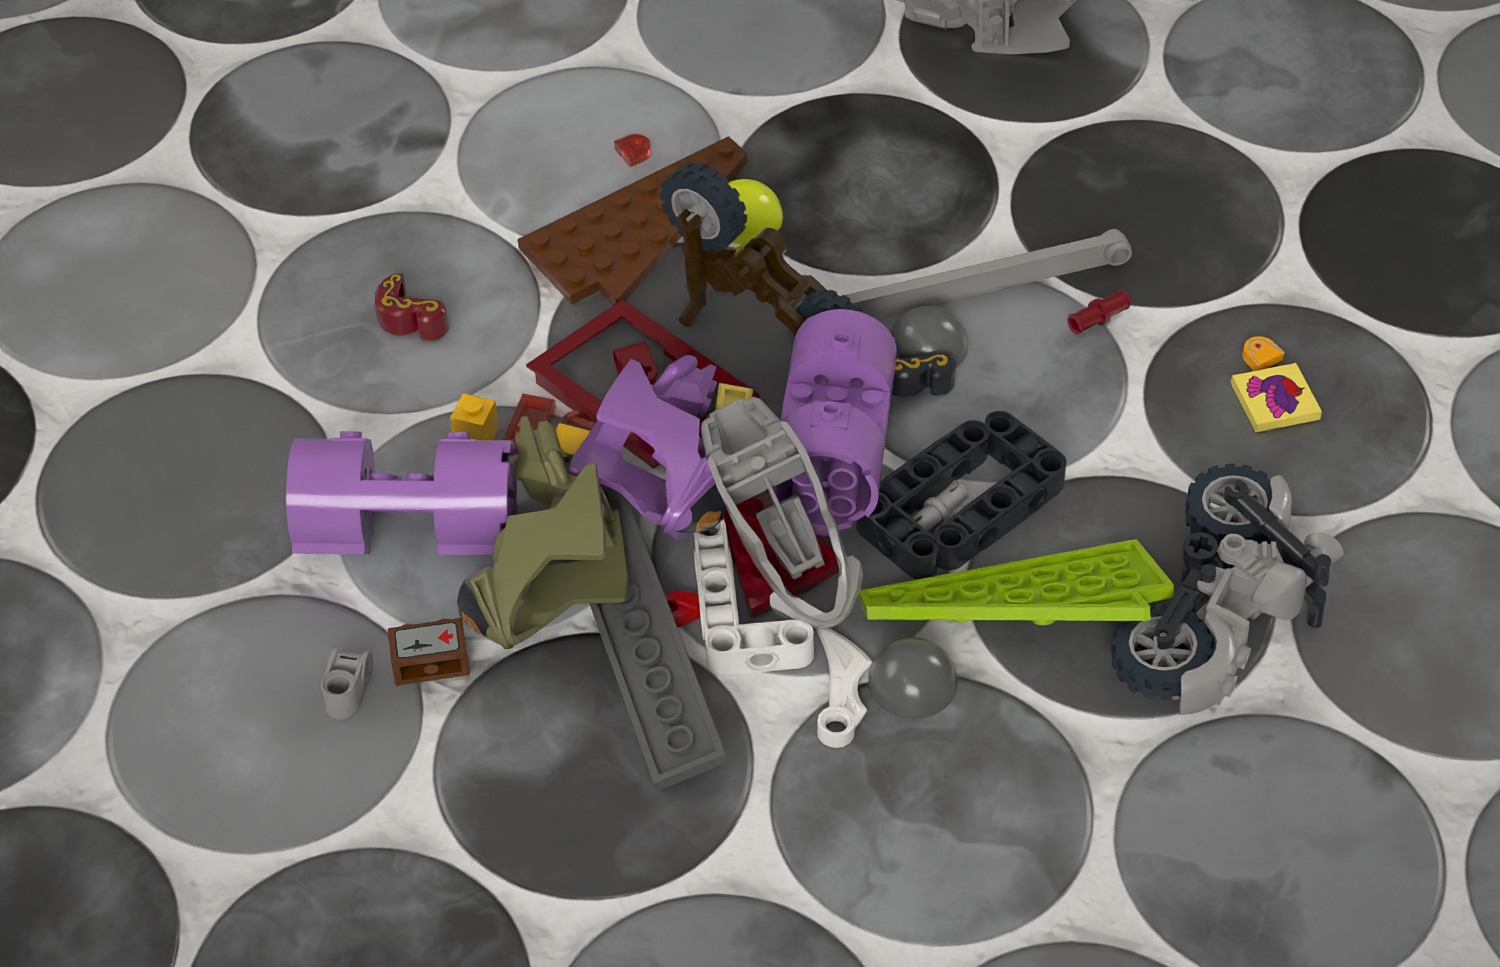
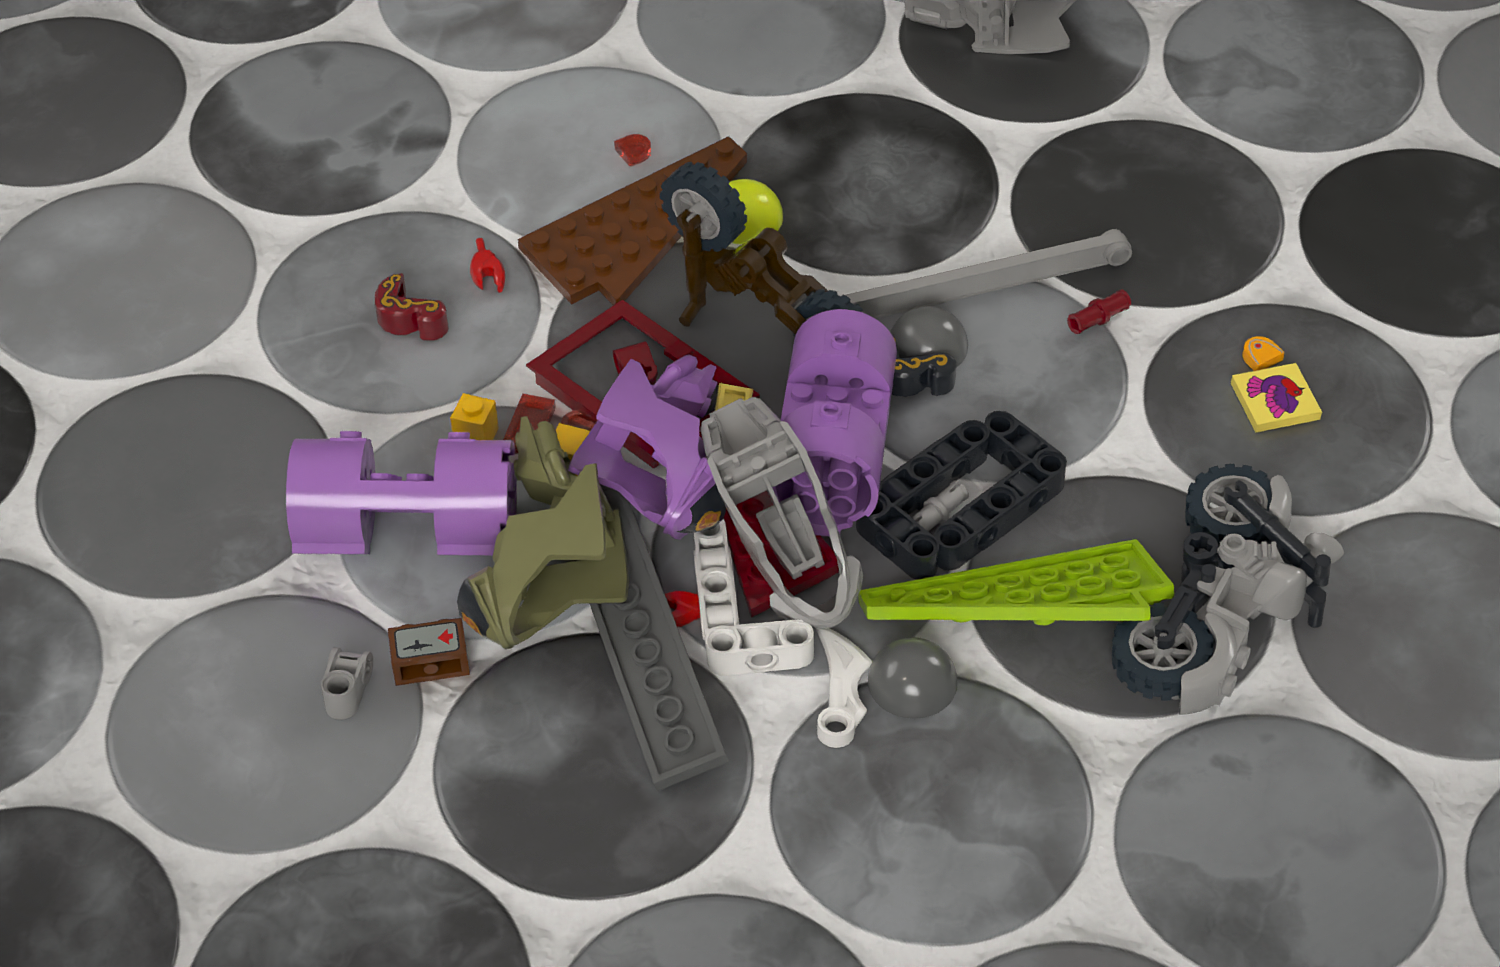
(485, 264): none -> red hand

